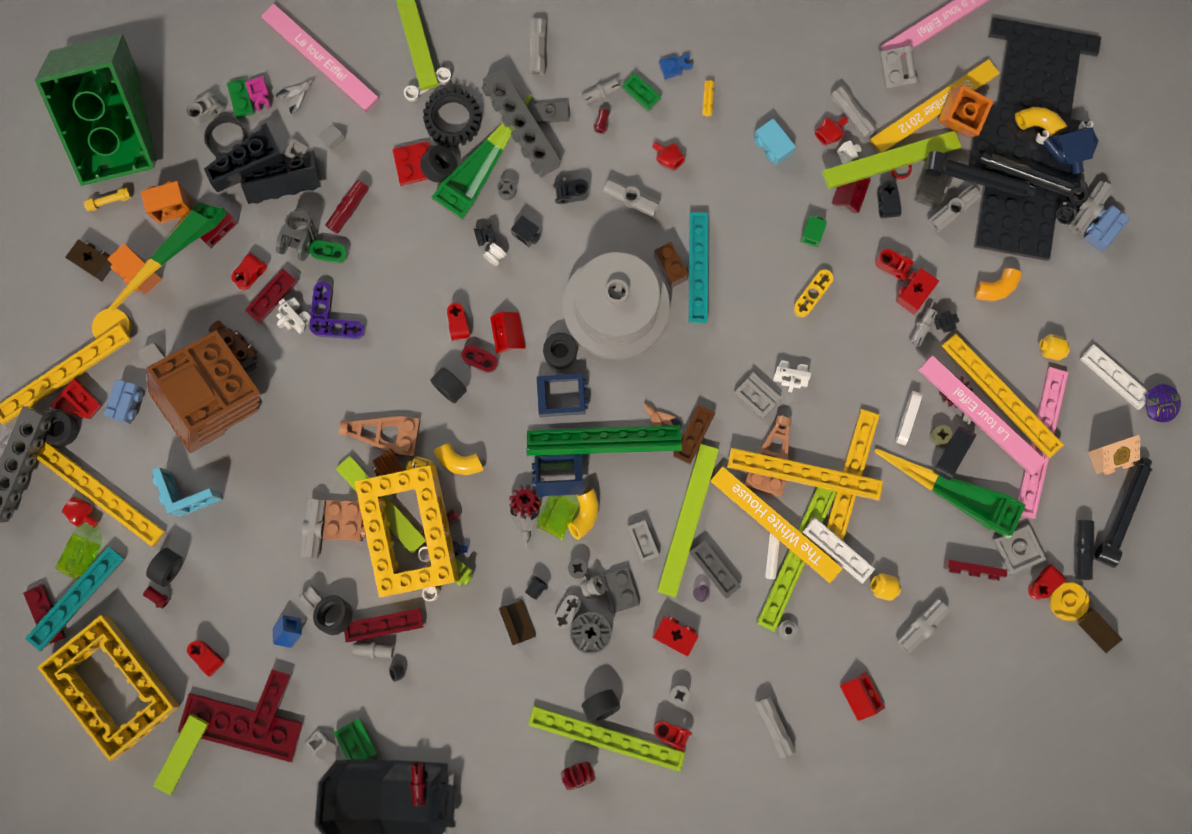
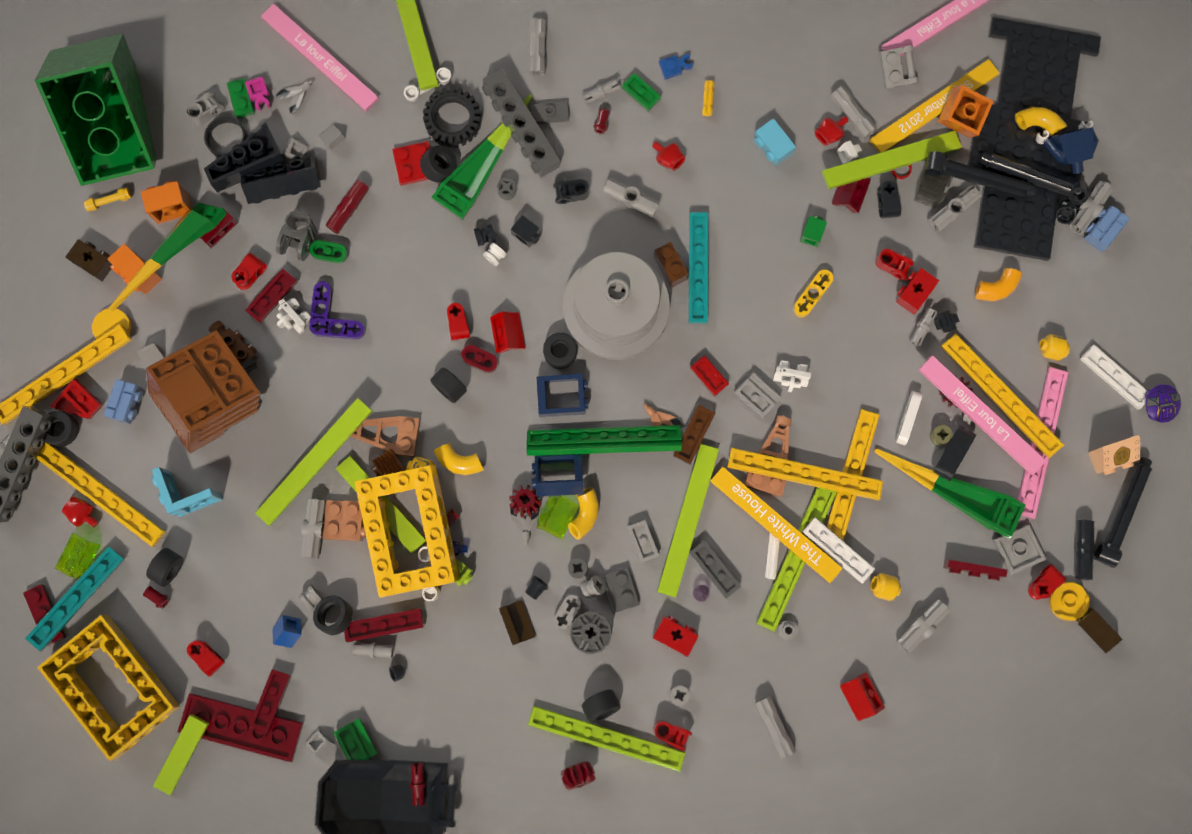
(314, 462): none -> lime tile
(709, 375): none -> red plate

